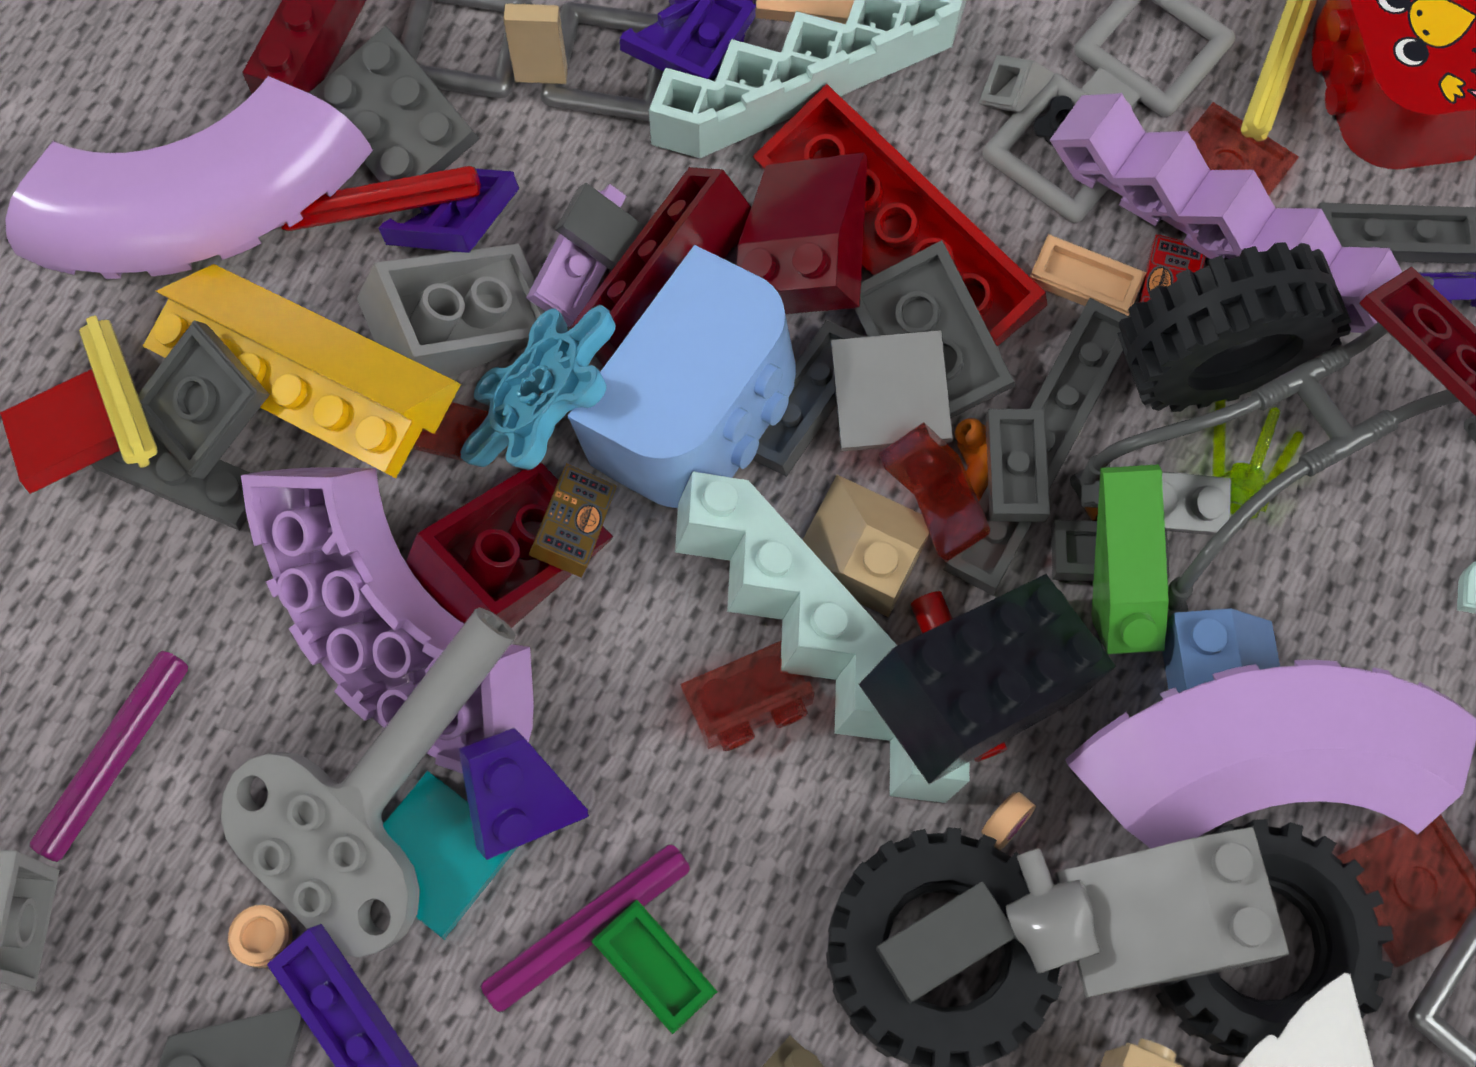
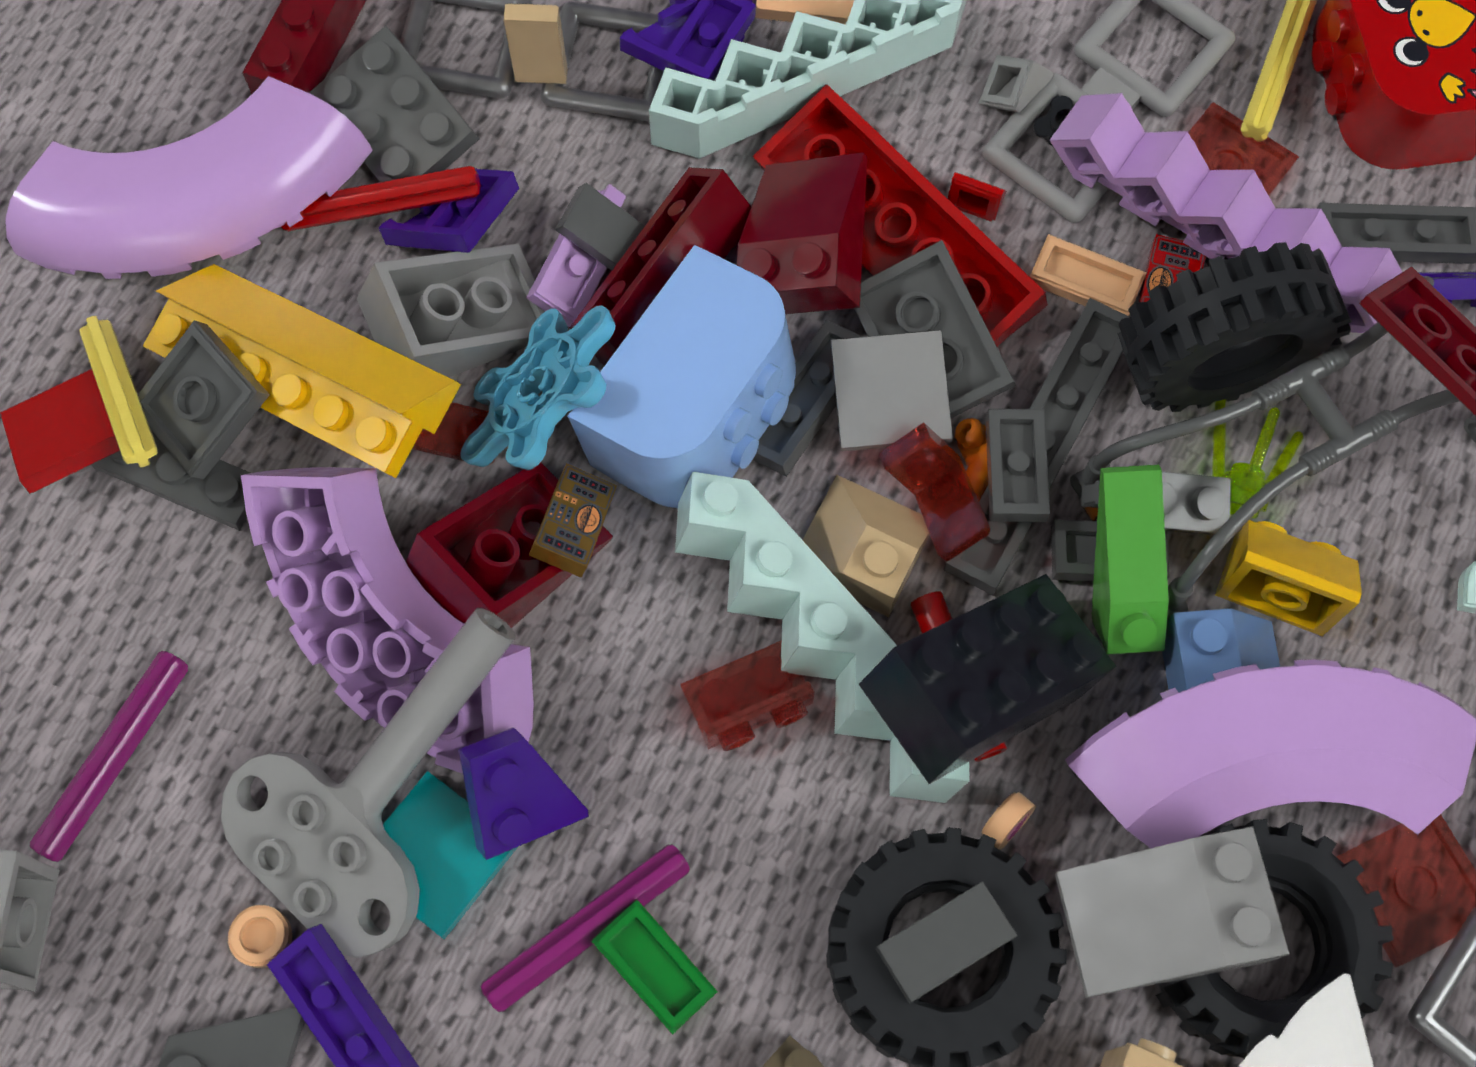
(975, 197): none -> red slope
(1052, 919): light grey piece -> none
(1290, 577): none -> yellow slope

